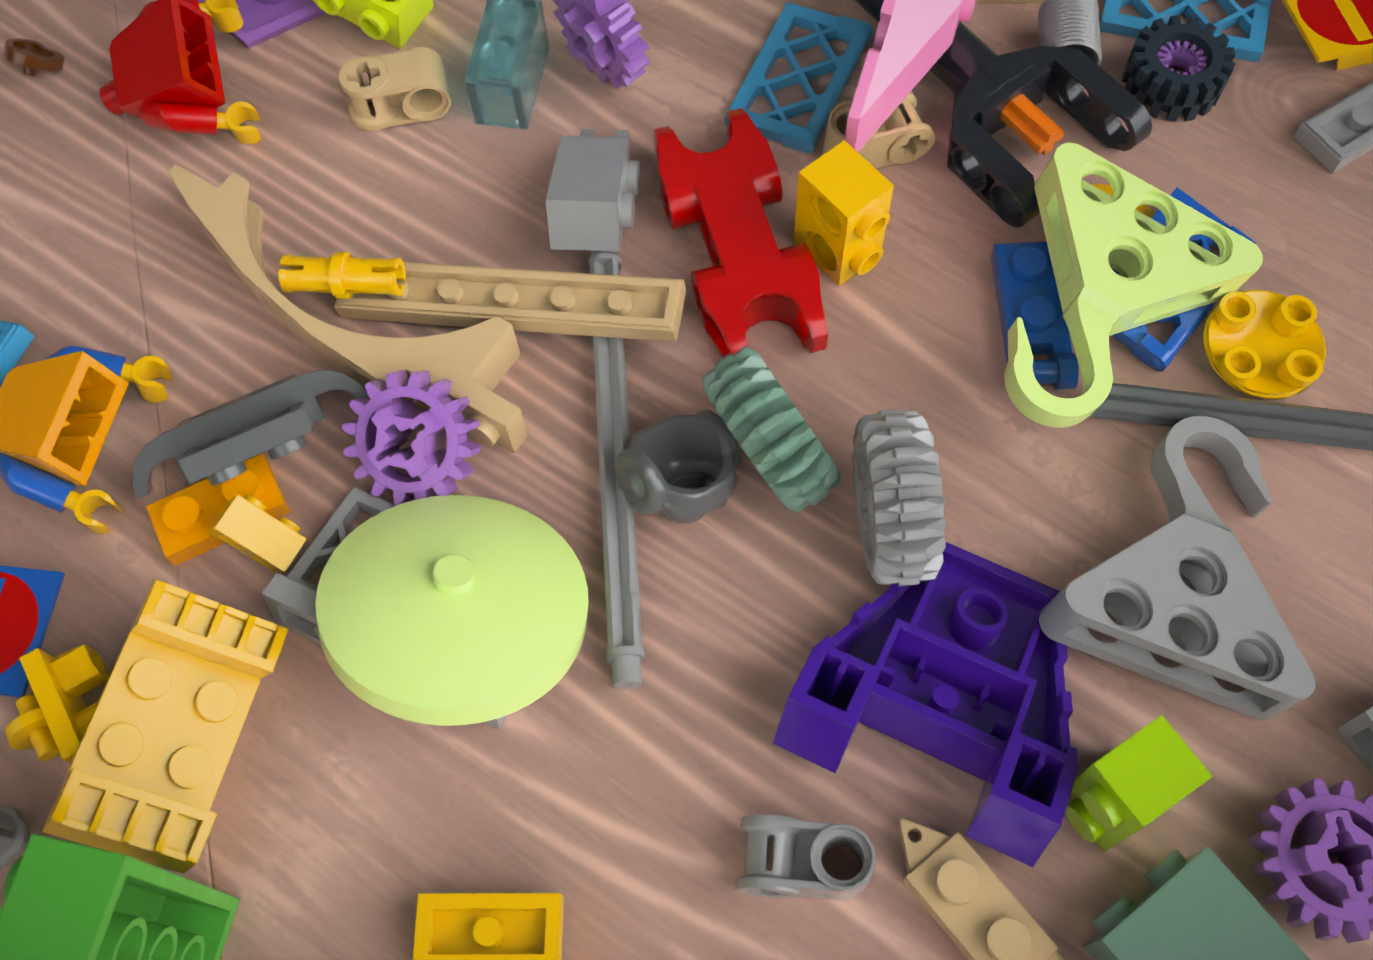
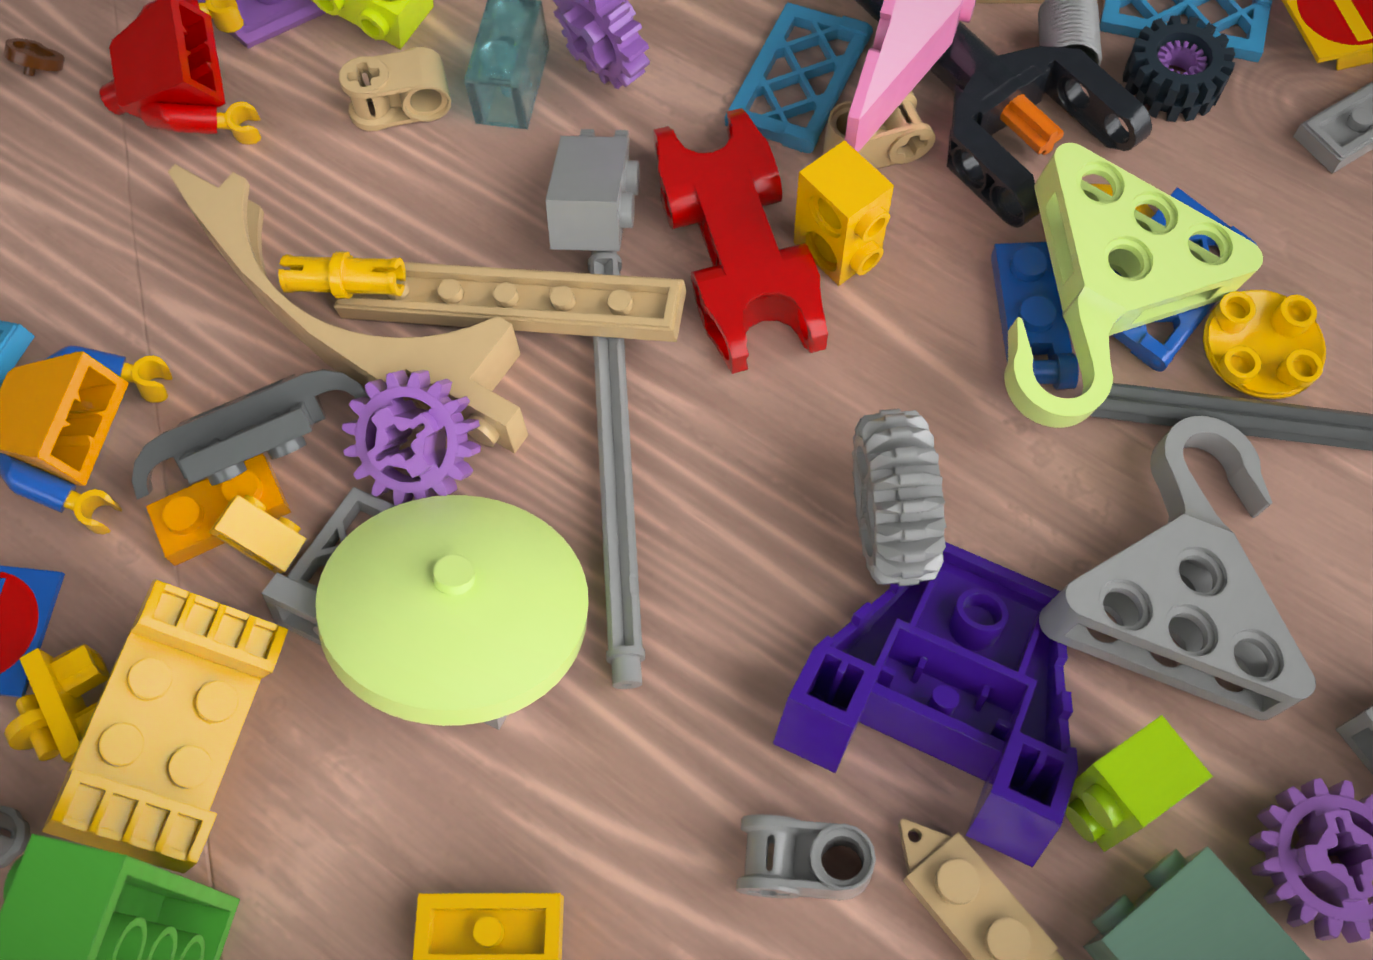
(680, 467): dark grey hair -> none
(770, 429): sand green gear -> none

